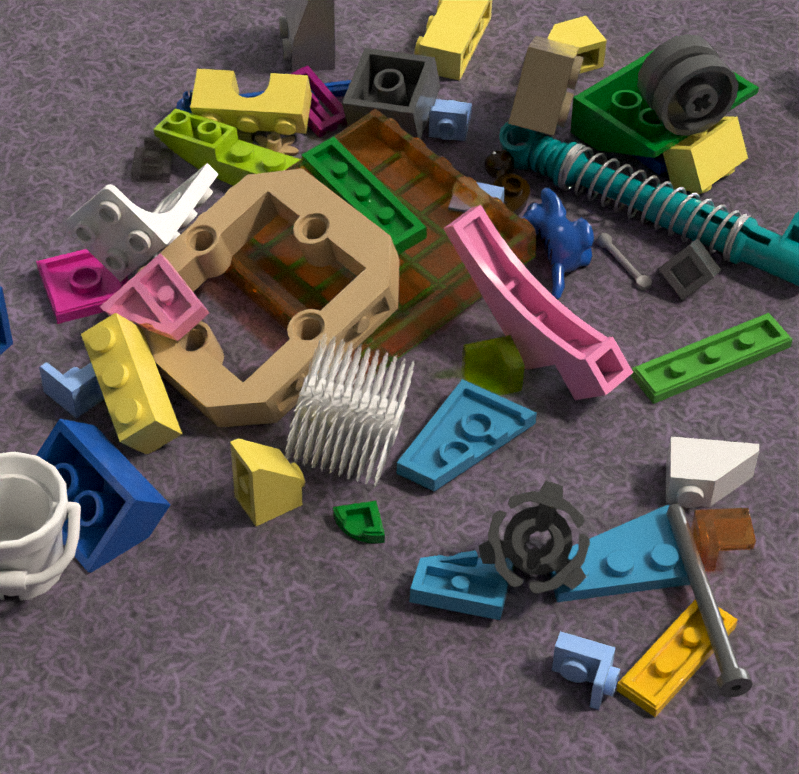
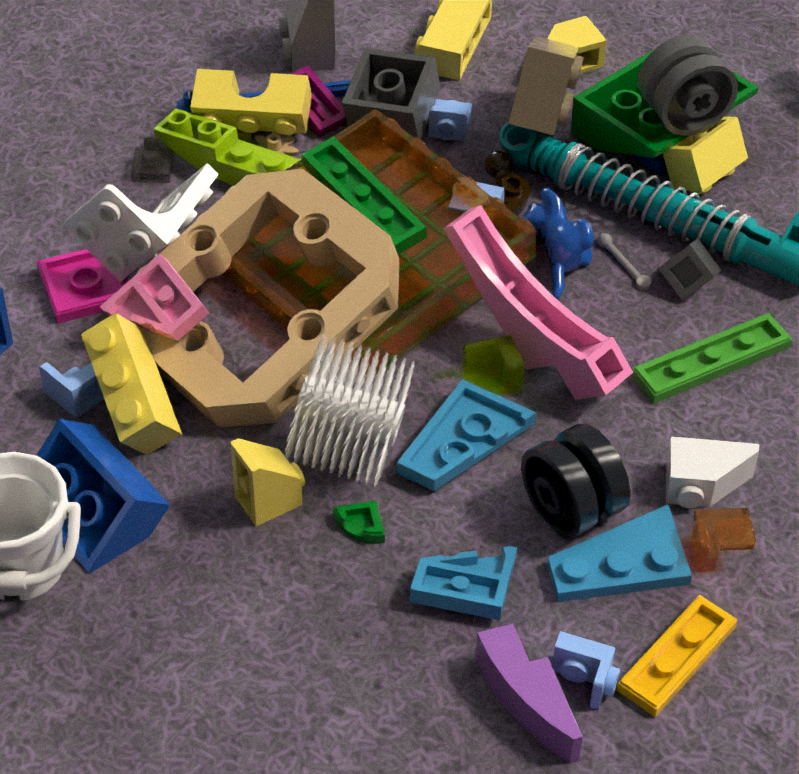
(528, 691): none -> medium lavender slope
(535, 560): dark grey piece -> none
(575, 480): none -> black wheel
(733, 680): dark grey bar -> none

